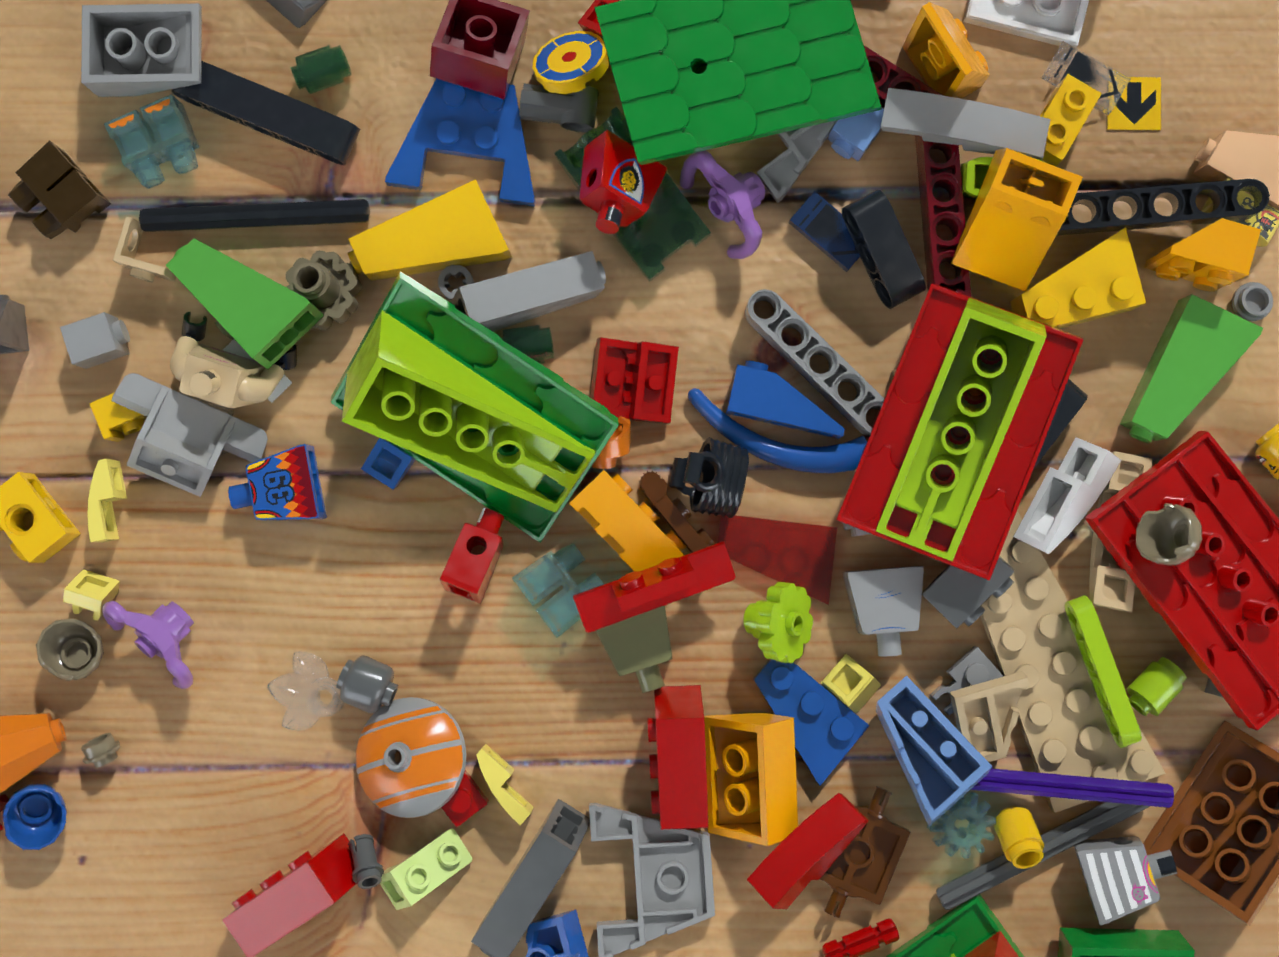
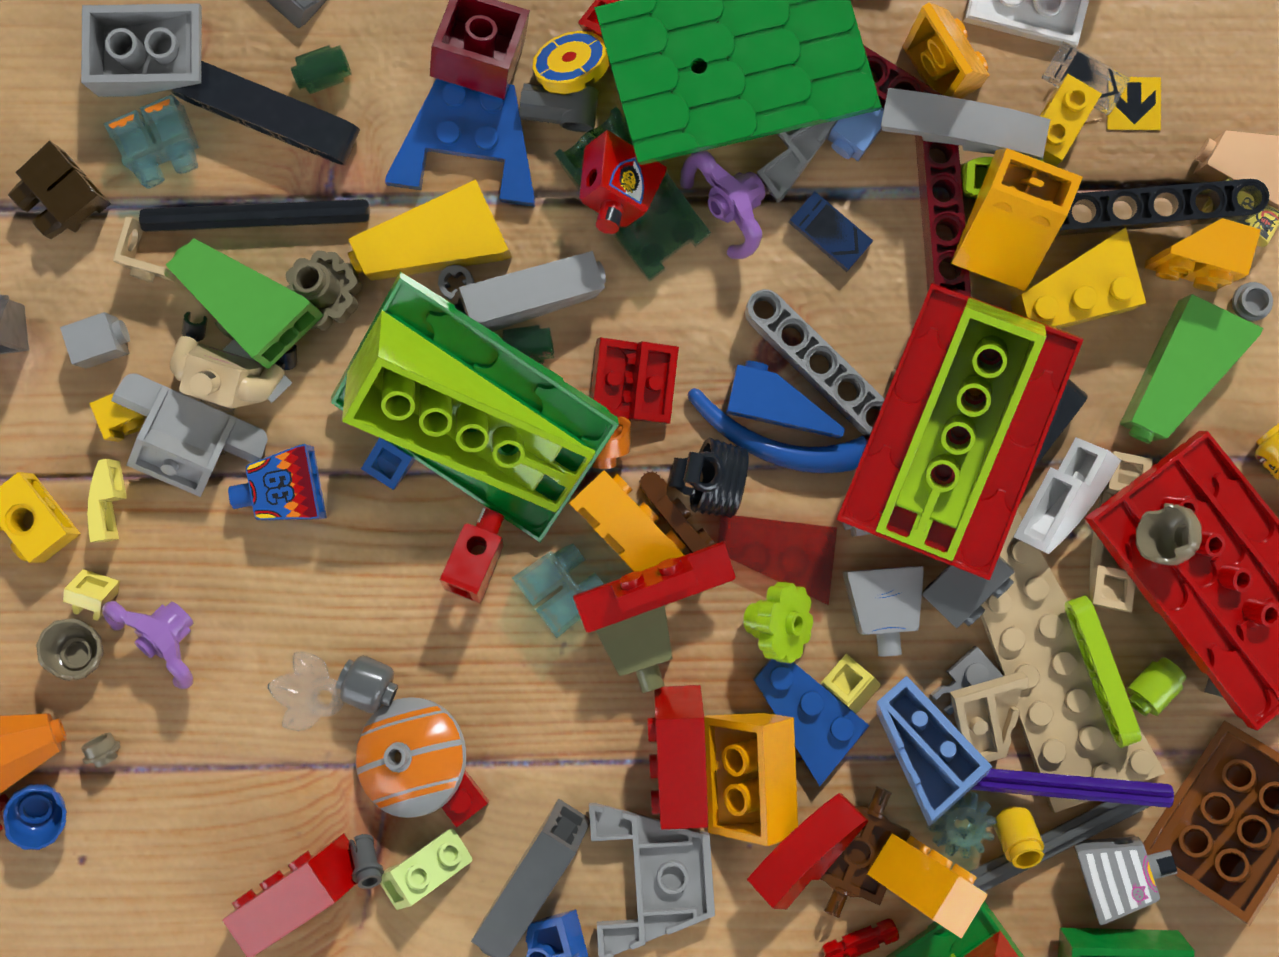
(496, 773): light yellow slope -> none
(883, 249): black beam -> none
(929, 883): none -> light orange wedge

